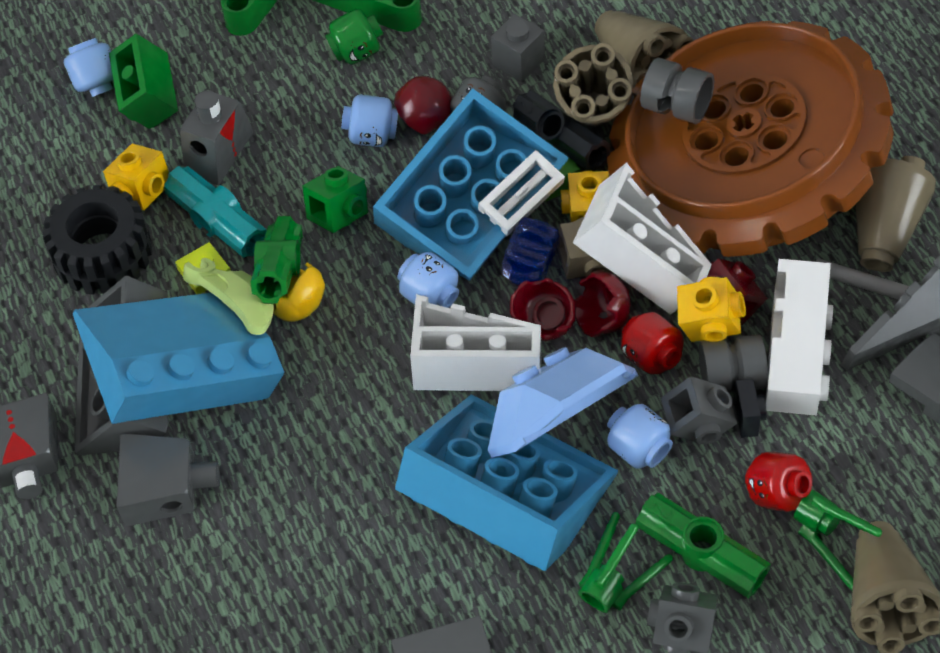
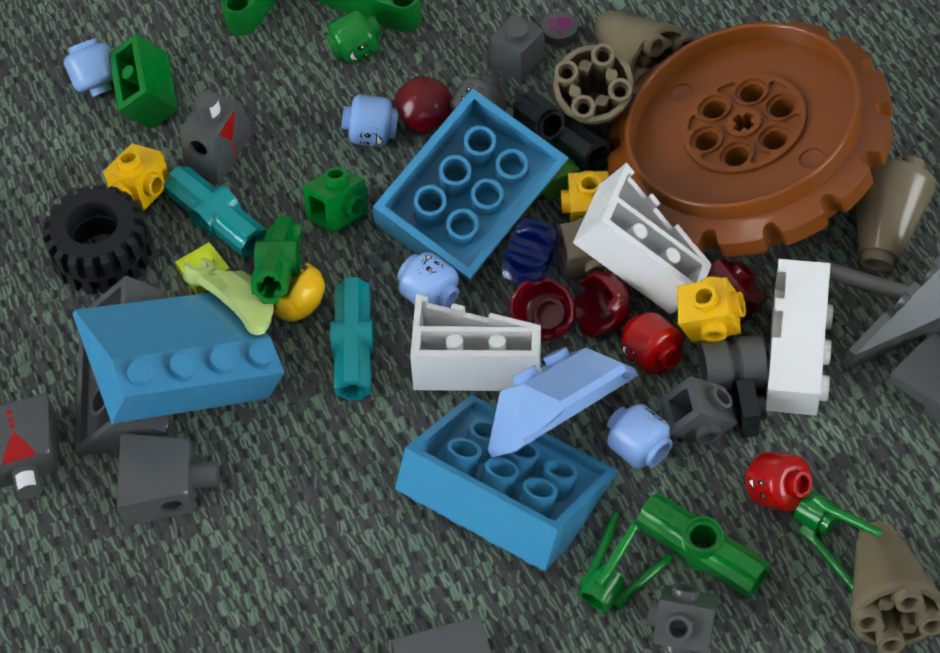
(352, 339): none -> teal piece
(498, 216): white tile -> none
(560, 28): none -> dark grey tile
(671, 88): dark grey wheel -> none

